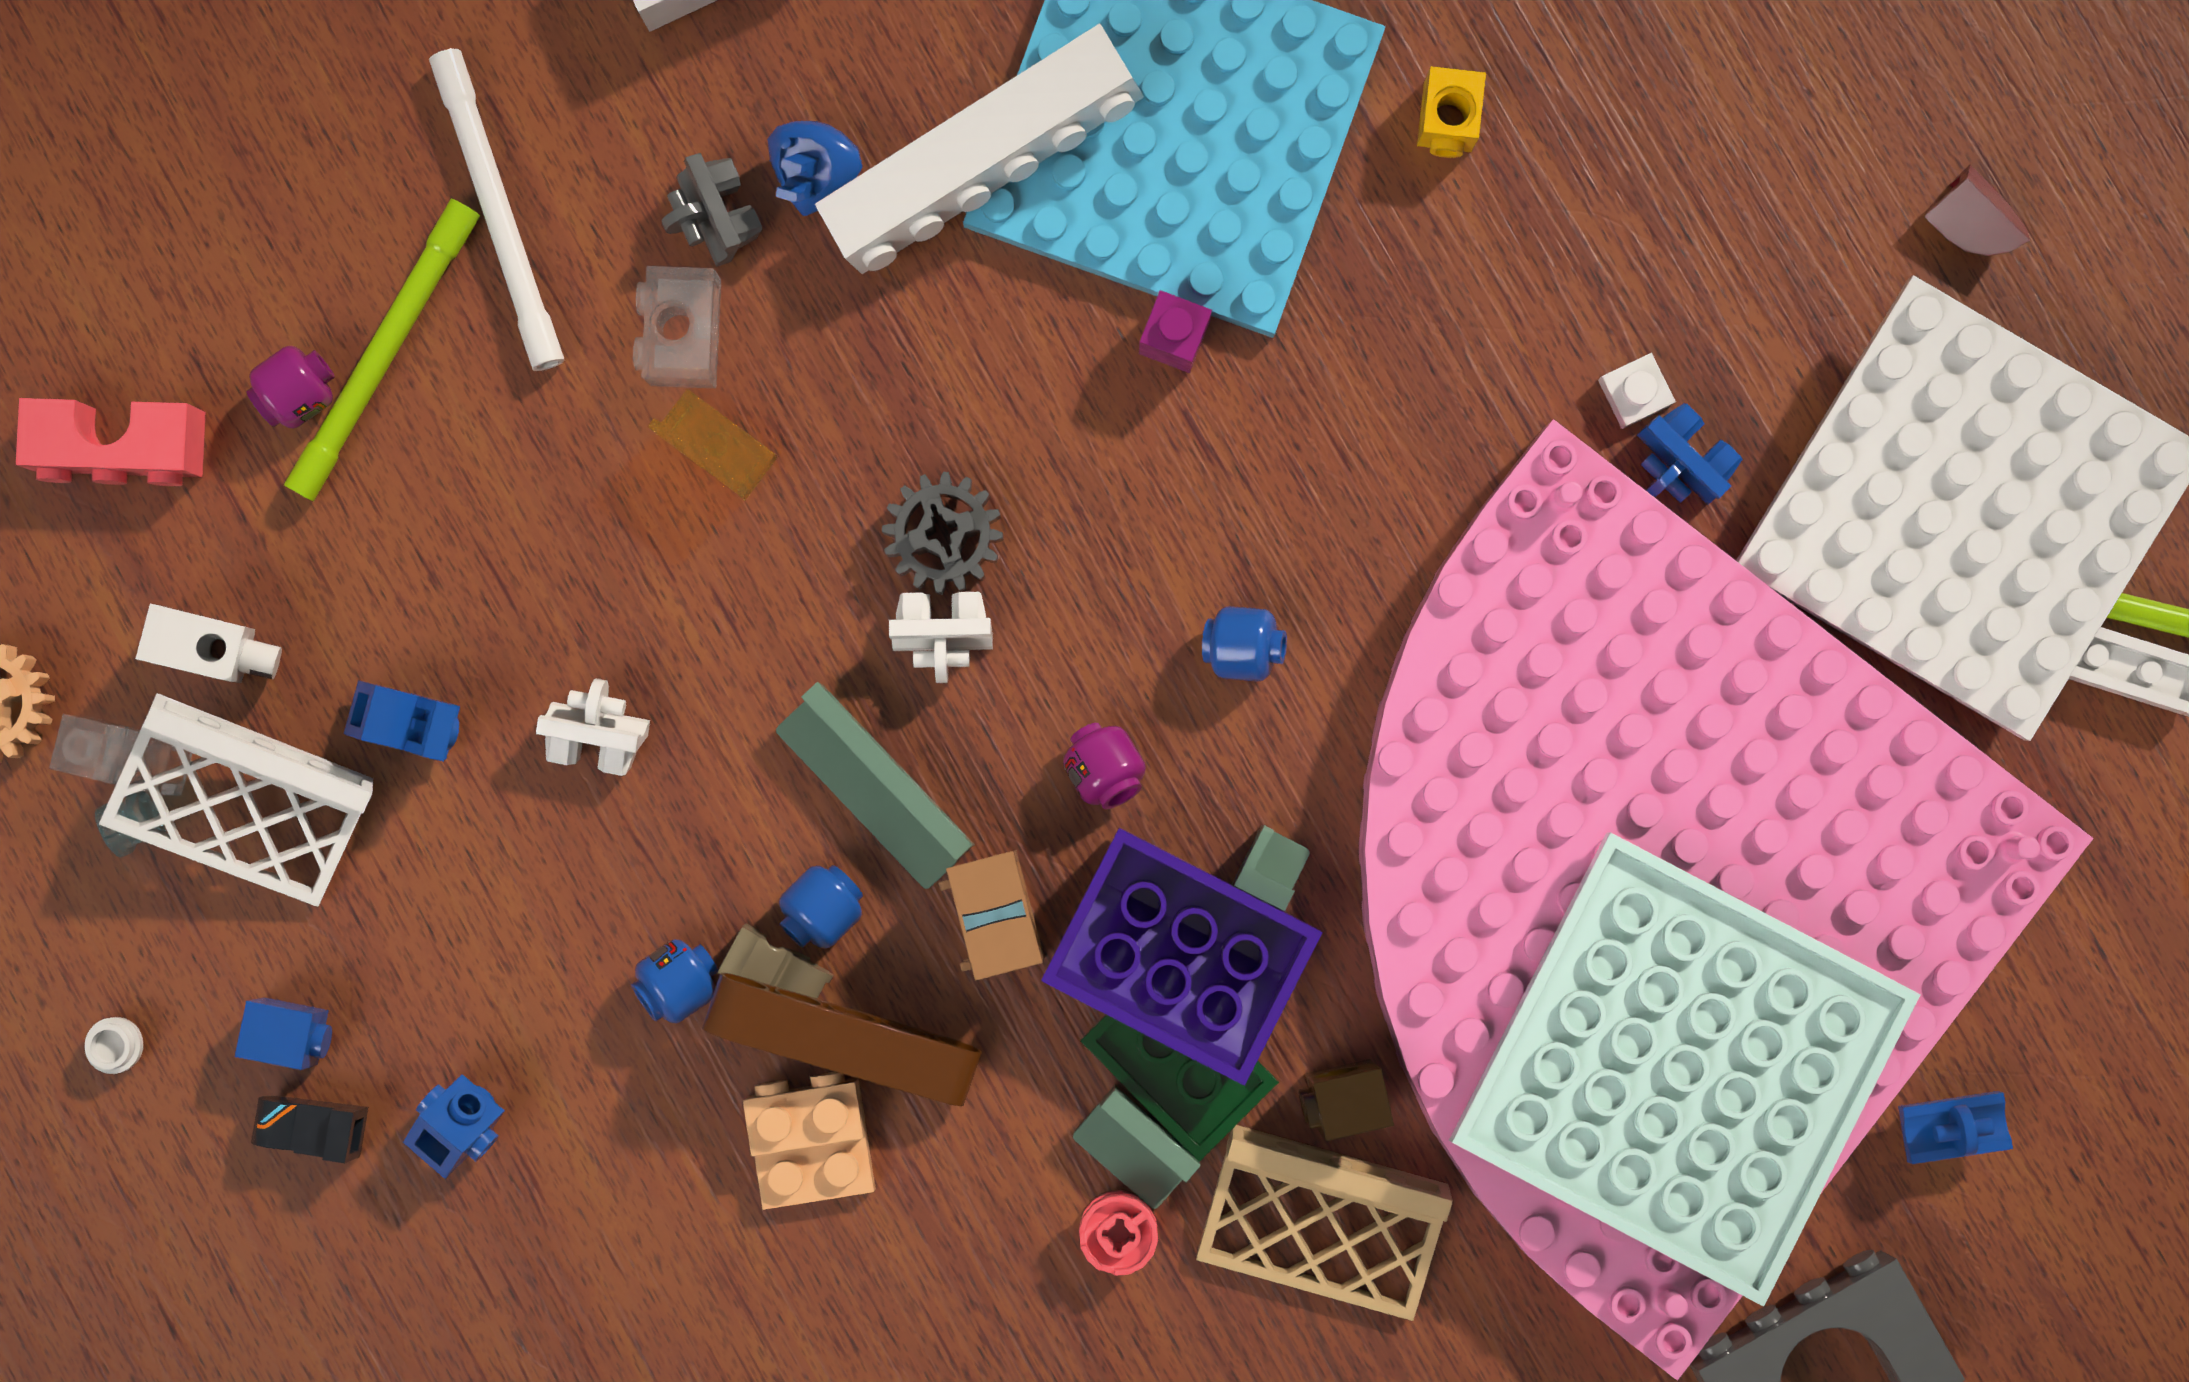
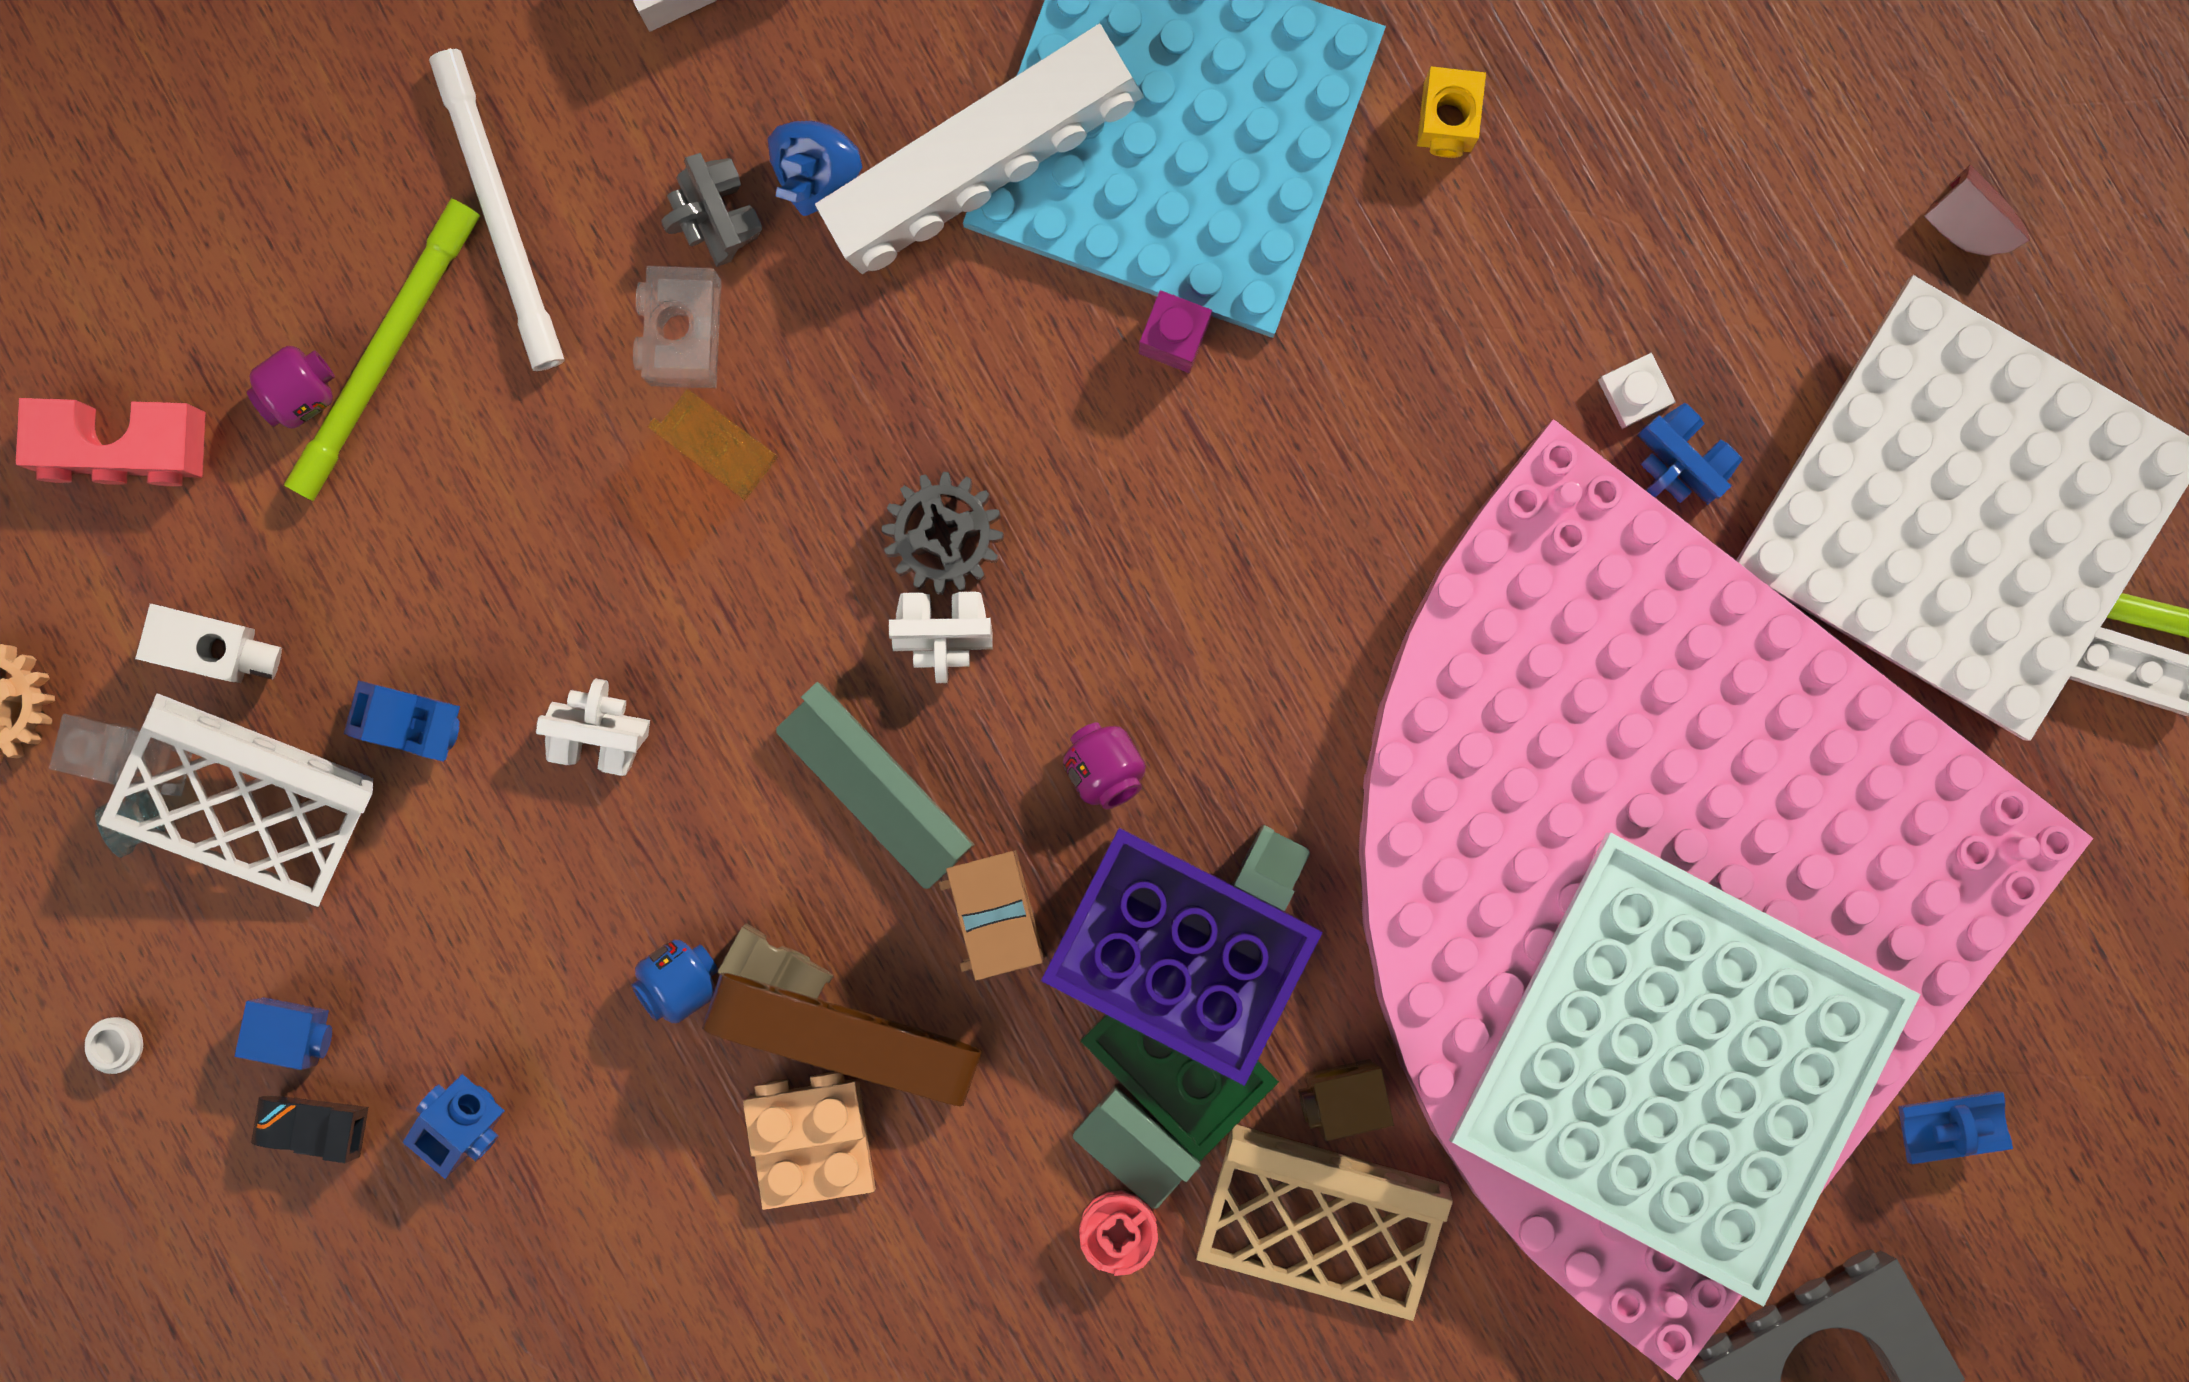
(820, 907): blue head -> none
(1243, 643): blue head -> none

